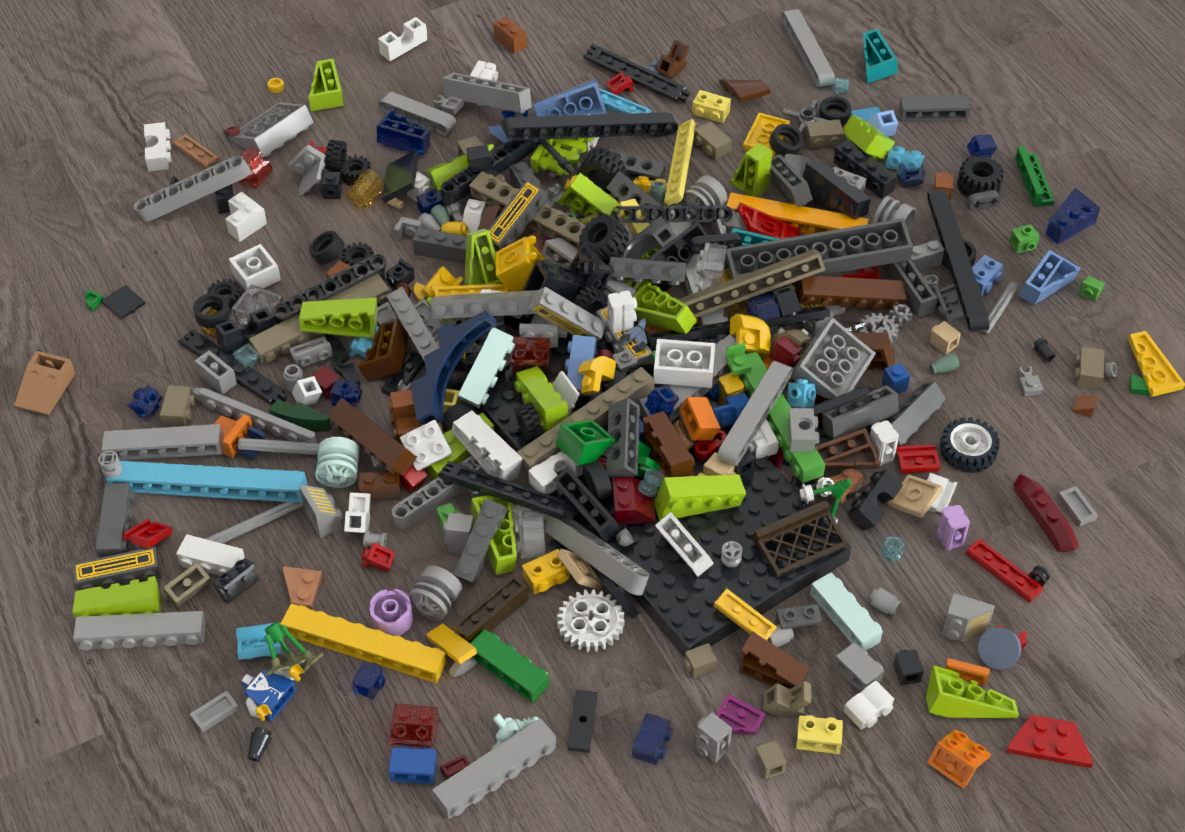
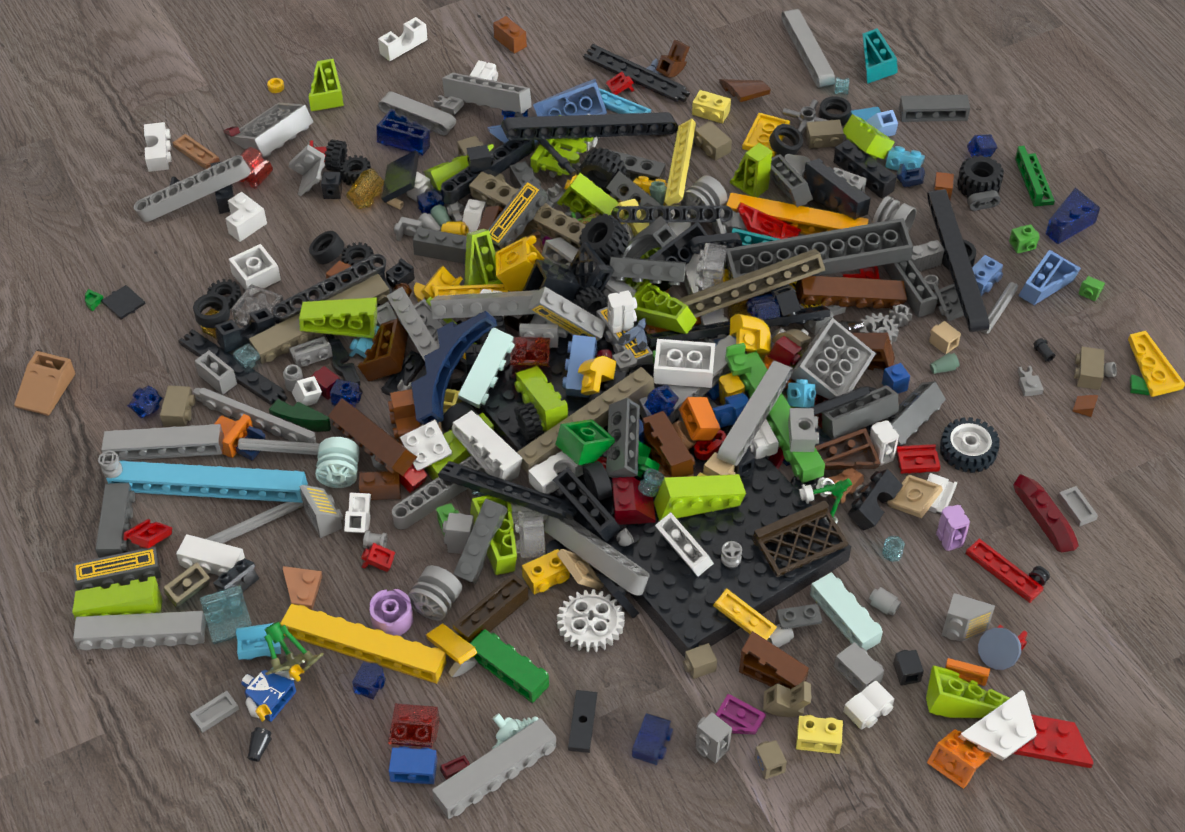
(225, 613): none -> clear light blue bracket
(566, 390): white piece -> none
(1004, 728): none -> white wing

